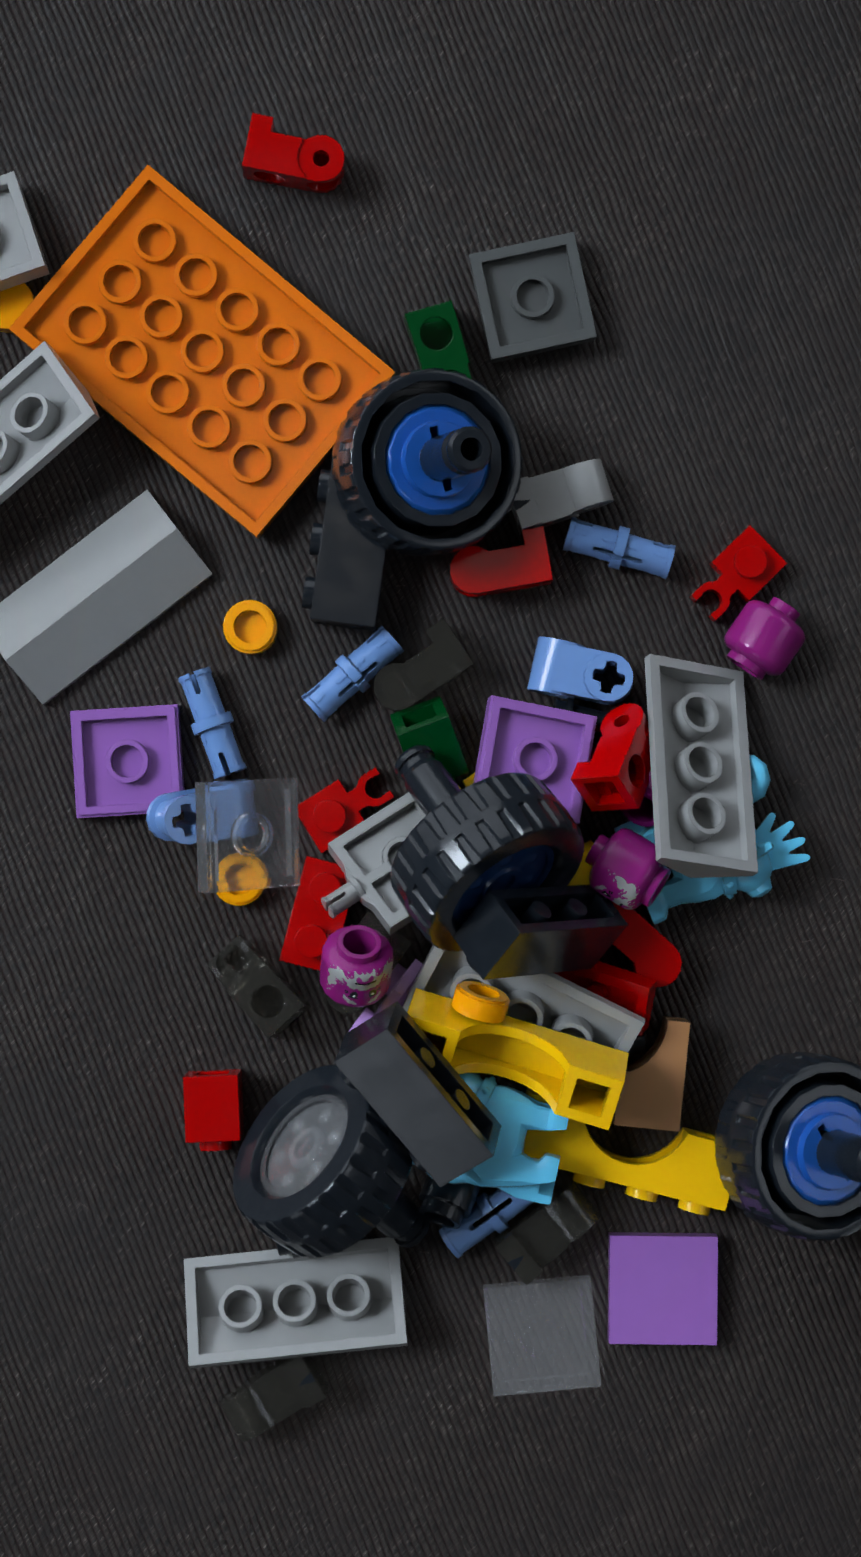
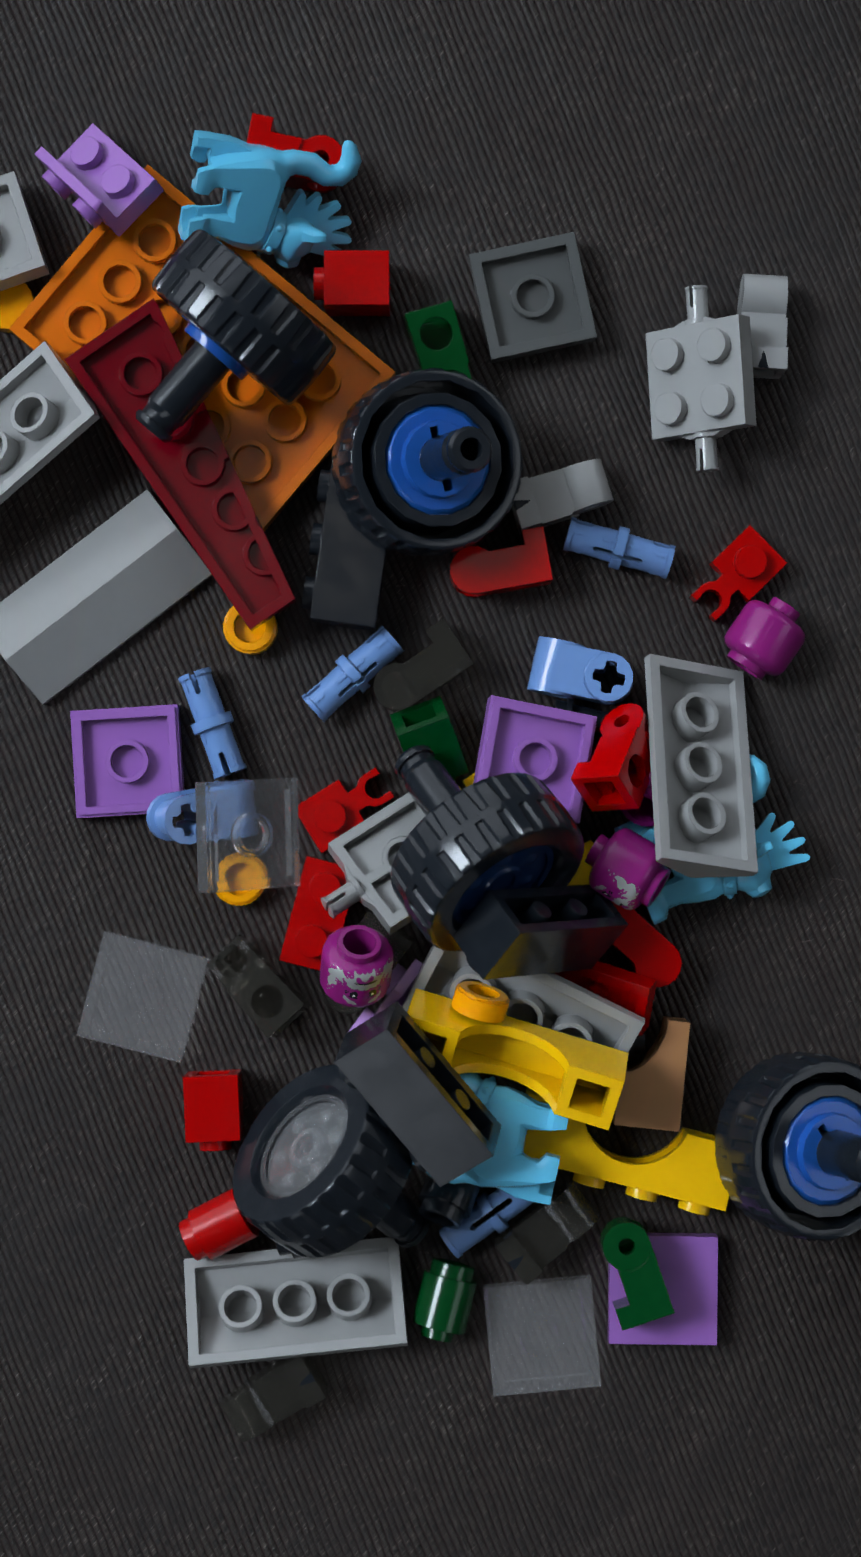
(103, 179): none -> medium lavender bracket
(143, 996): none -> clear tile
(188, 472): none -> dark red wing
(216, 1227): none -> red brick
(236, 327): none -> black wheel
(252, 192): none -> medium azure animal
(354, 282): none -> red brick
(445, 1299): none -> dark green brick
(632, 1255): none -> dark green leg
(701, 378): none -> light grey plate
(765, 302): none -> light grey leg

